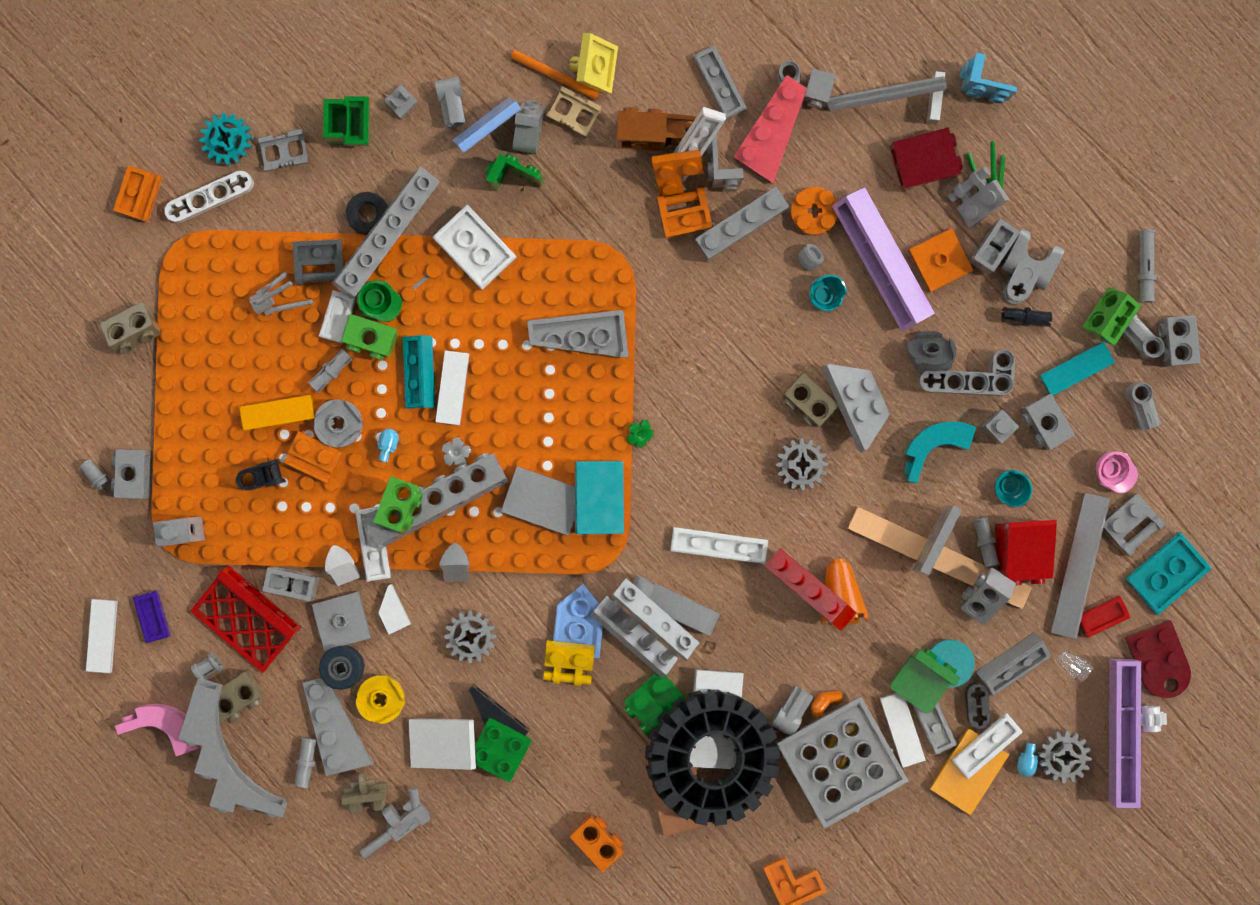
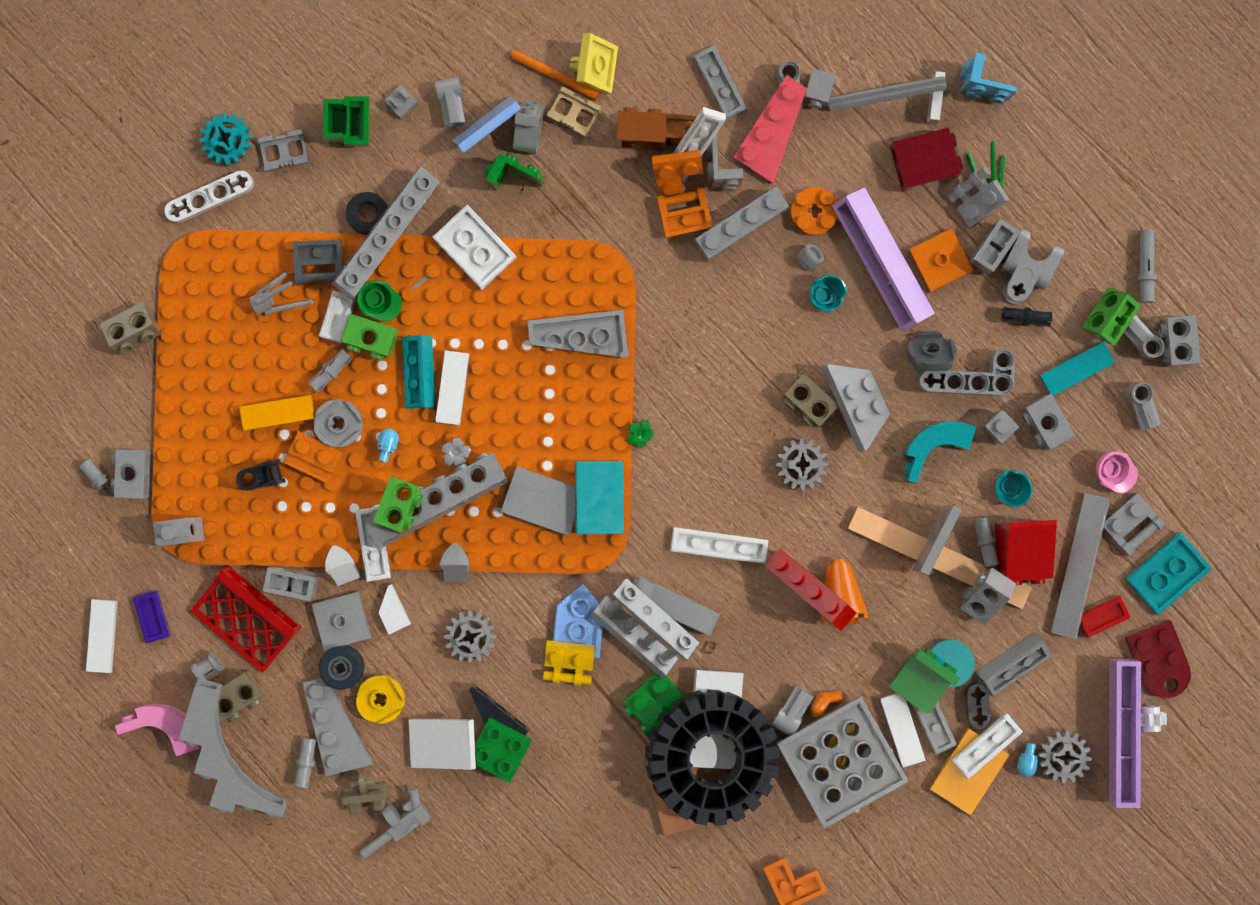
(138, 193): orange plate -> none
(592, 846): orange brick -> none
(1075, 666): clear cone -> none

